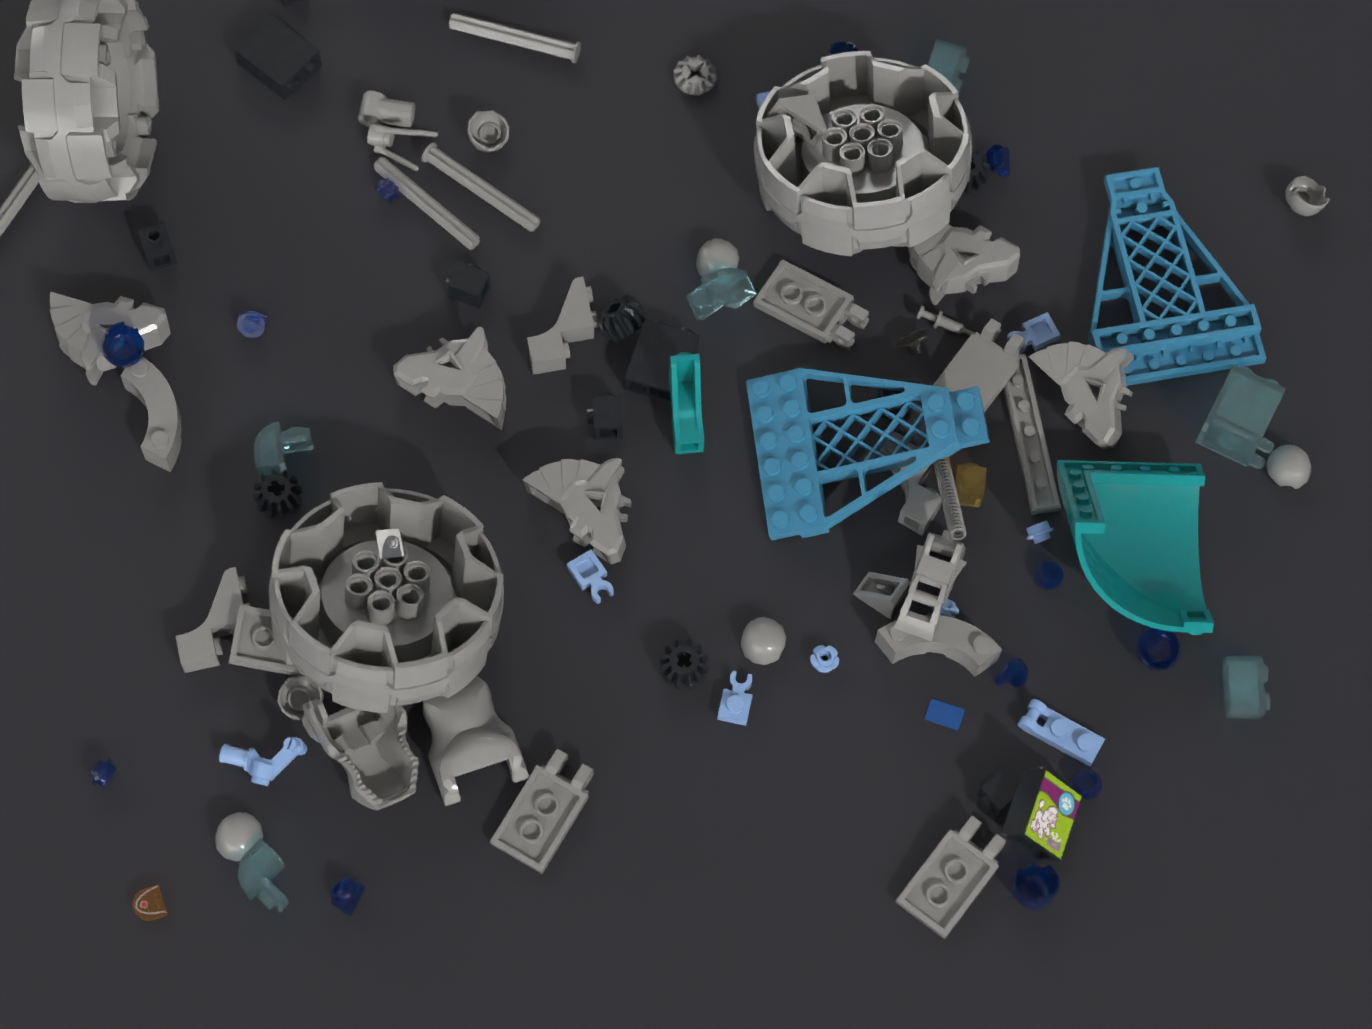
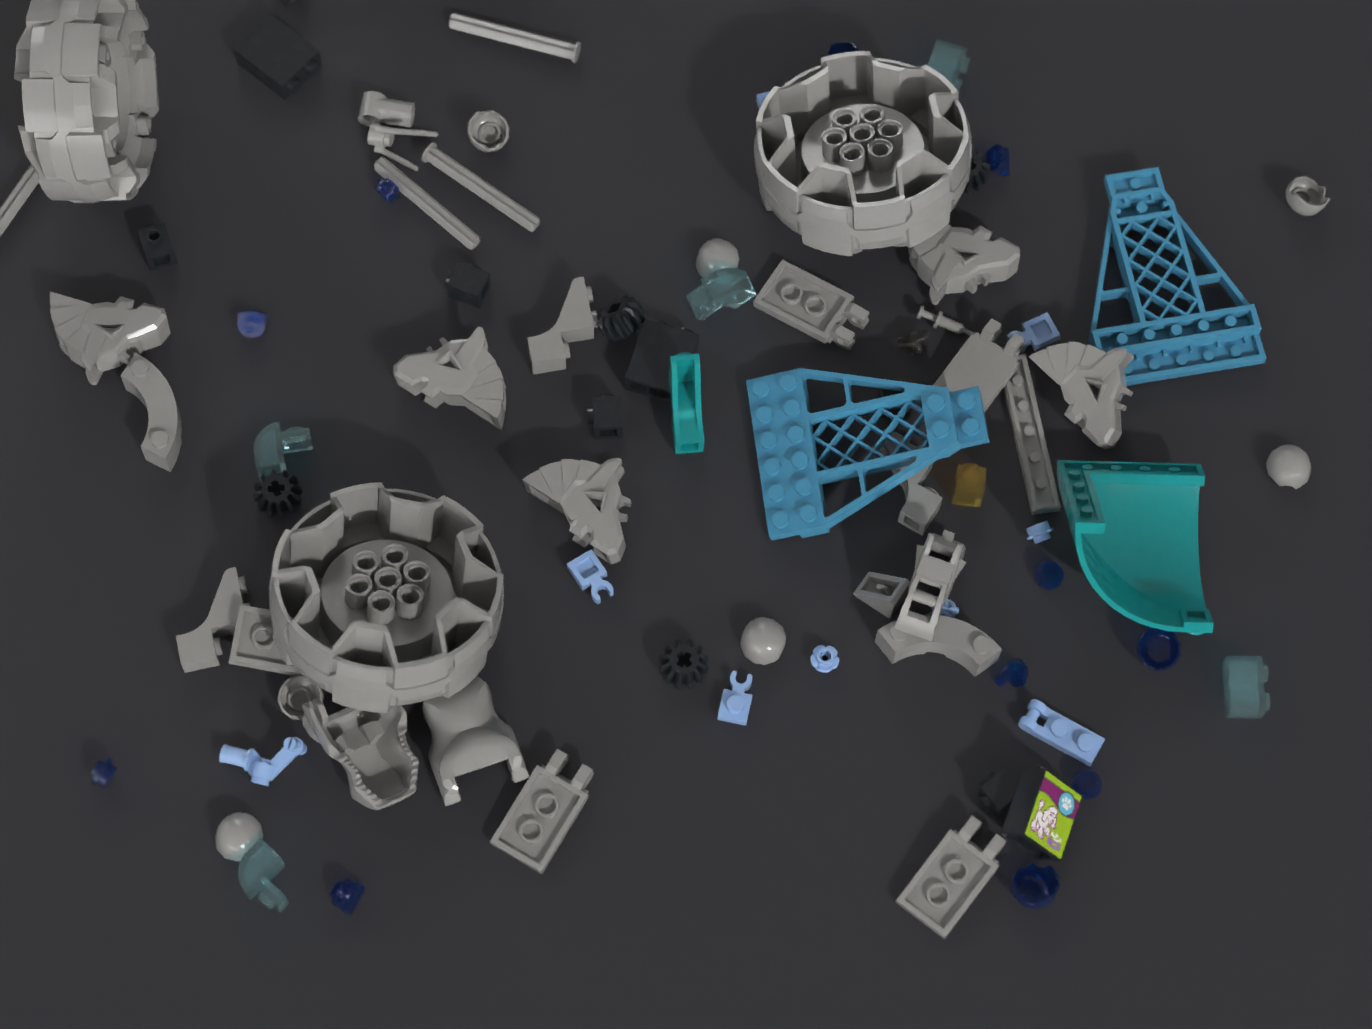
(122, 345): clear blue hair -> none
(149, 904): clear orange tile -> none
(389, 543): sticker -> none
(695, 85): light grey gear -> none
(804, 116): light grey slope -> none
(944, 714): blue sticker -> none
(947, 507): light grey piece -> none
(1241, 417): clear light blue container -> none

